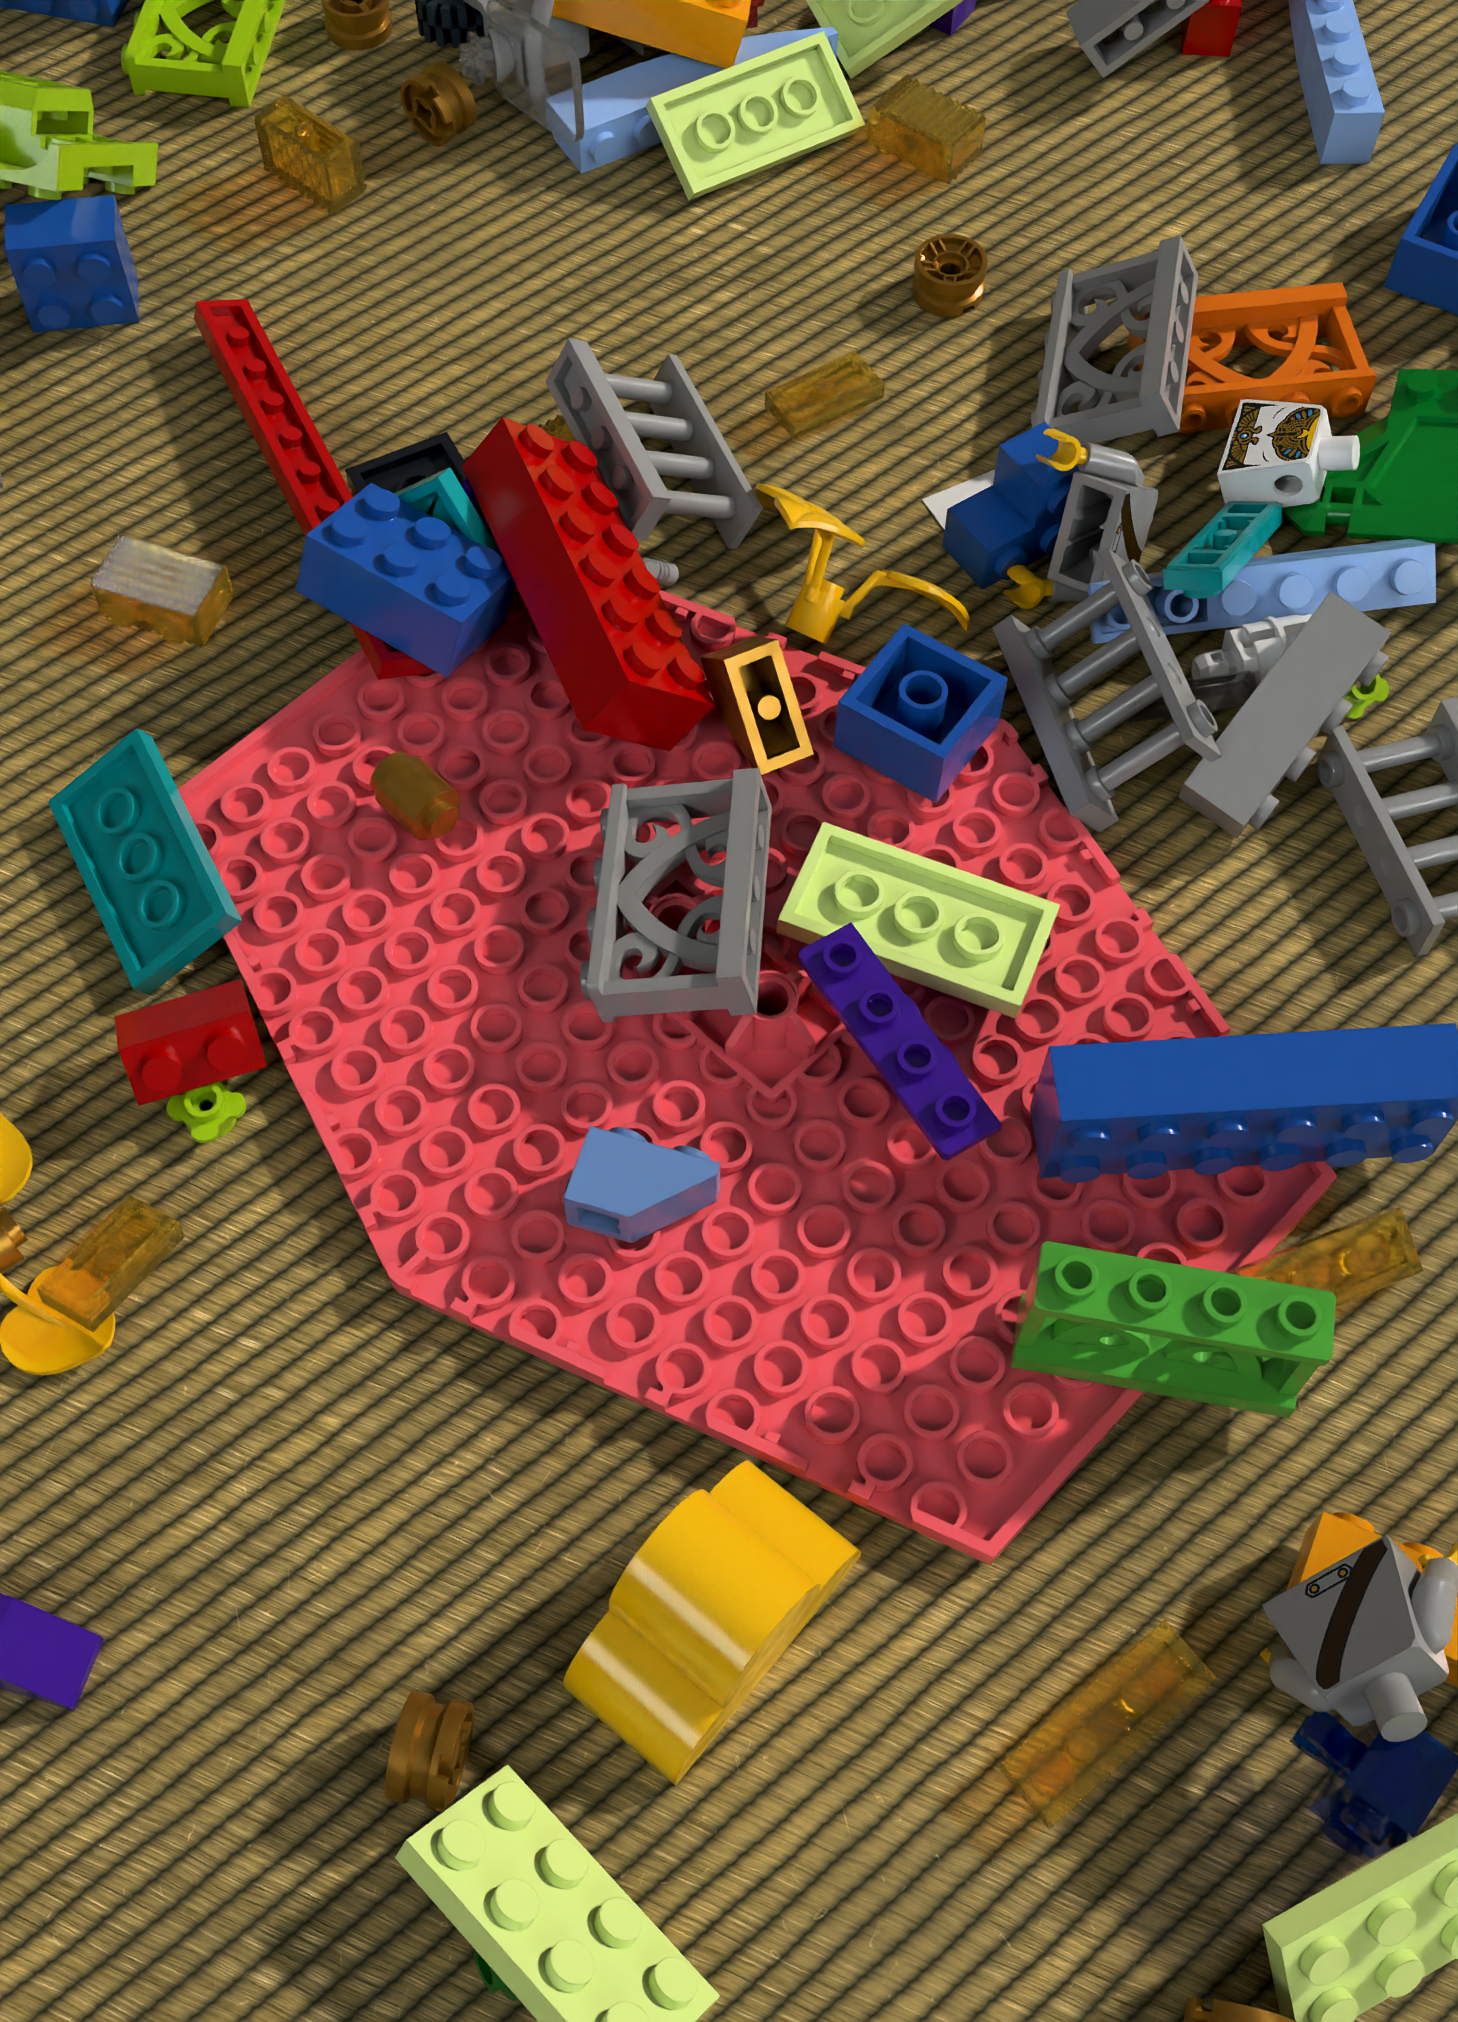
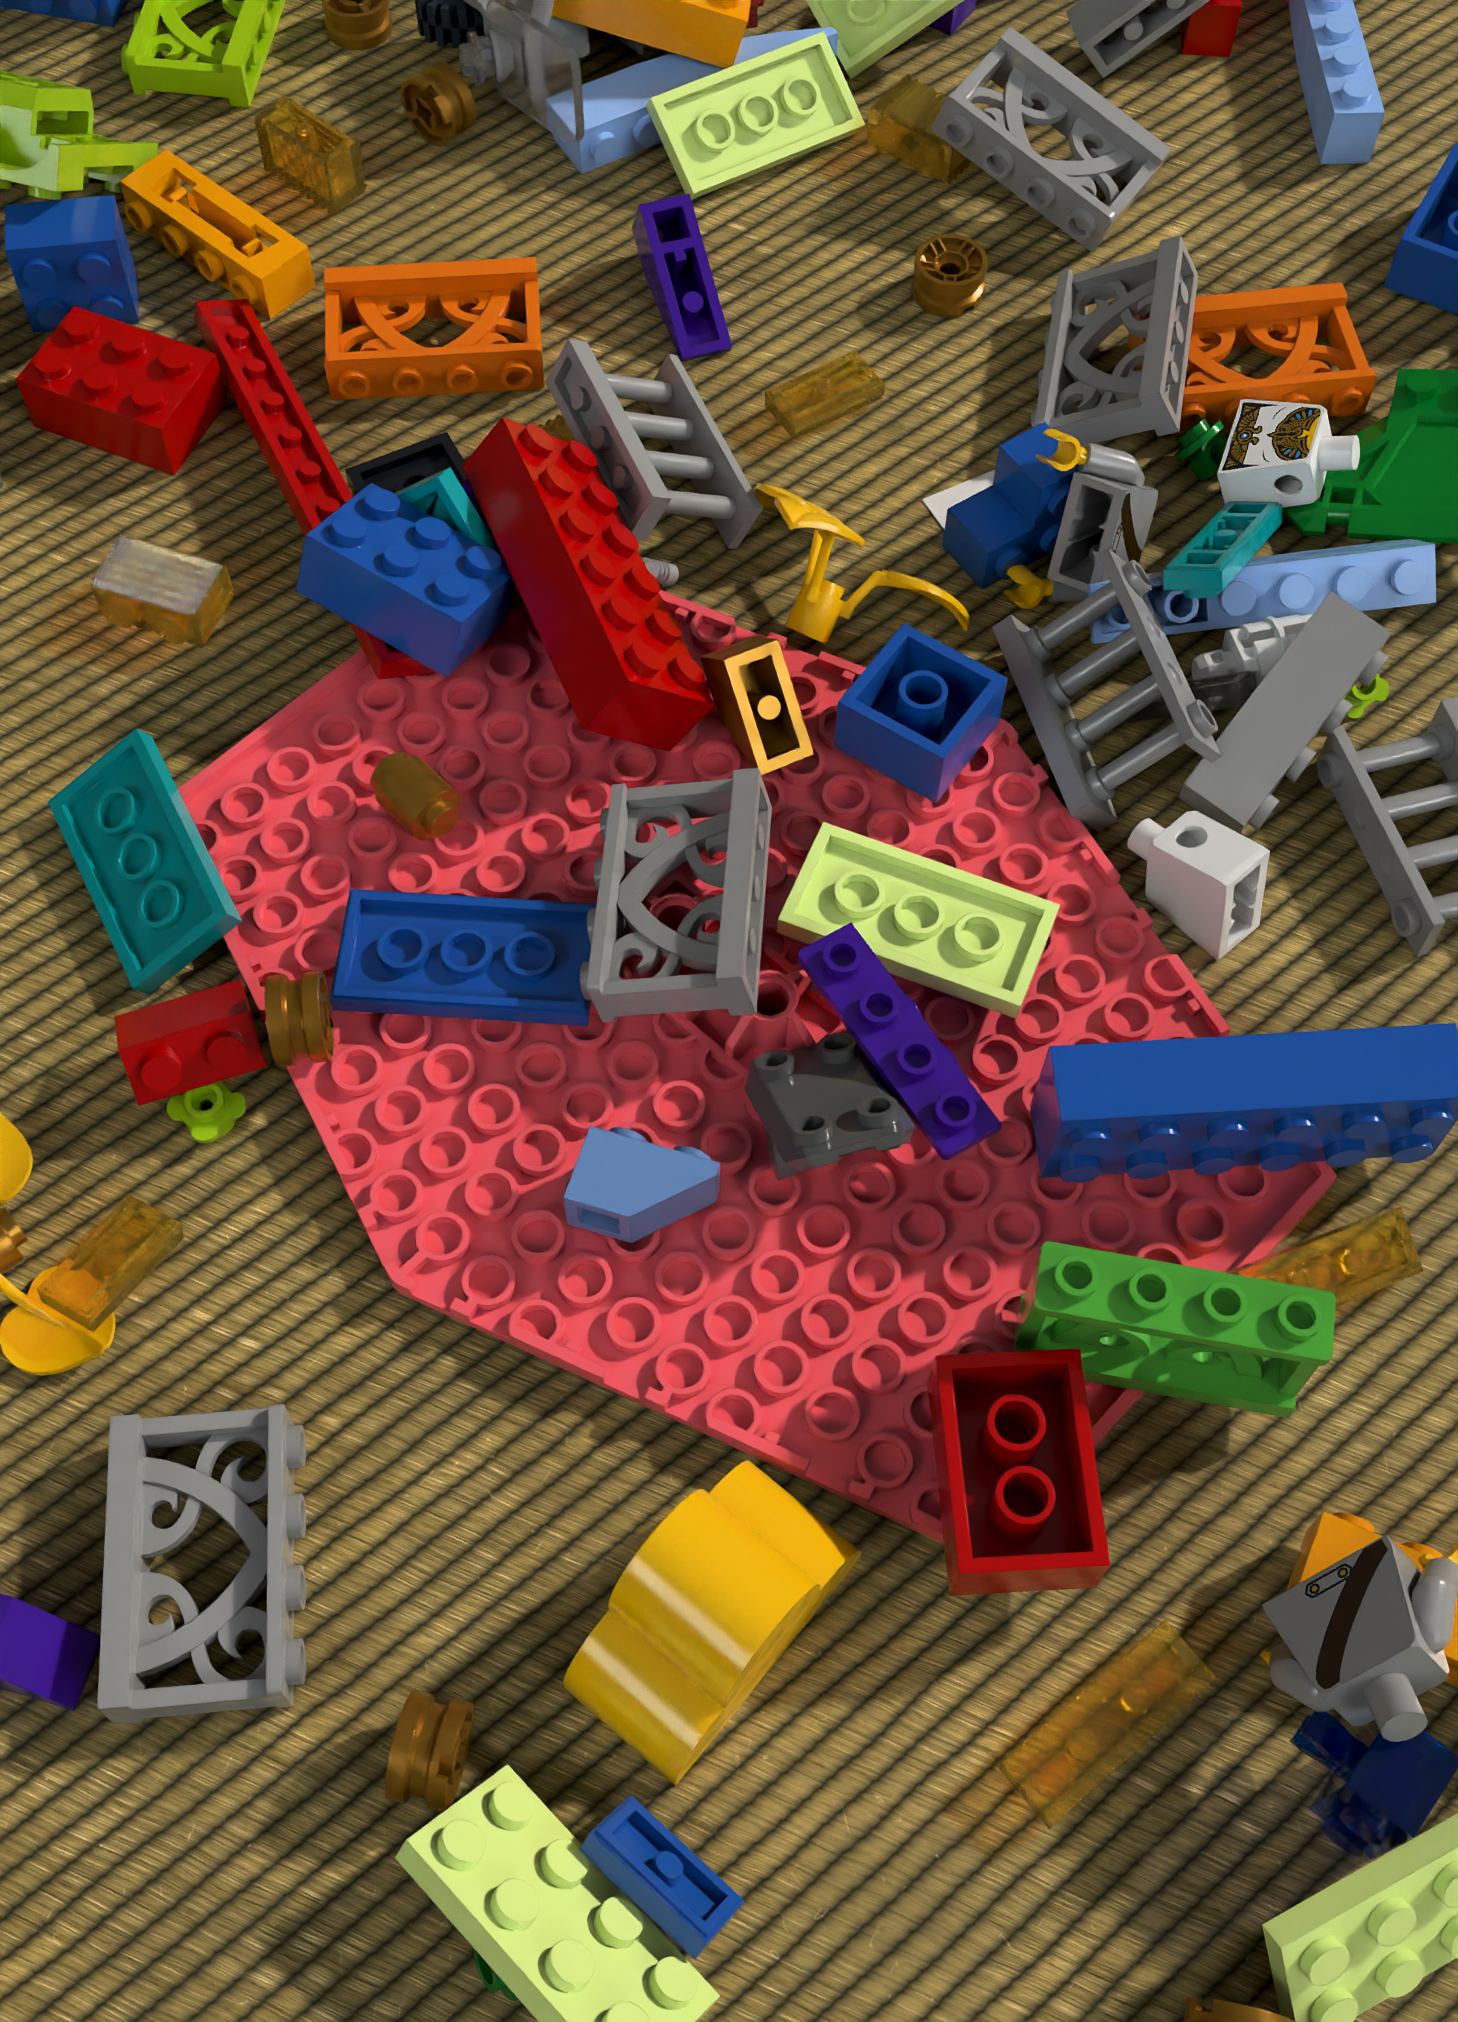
(123, 389): none -> red brick
(135, 1488): none -> light grey fence
(217, 234): none -> light orange brick
(299, 1018): none -> pearl gold wheel
(400, 295): none -> orange fence
(463, 957): none -> blue tile
(661, 1876): none -> blue plate
(681, 276): none -> dark purple slope
(823, 1105): none -> dark grey shield
(1016, 1472): none -> red brick
(1042, 94): none -> light grey fence
(1199, 443): none -> green plate
(1203, 878): none -> white torso

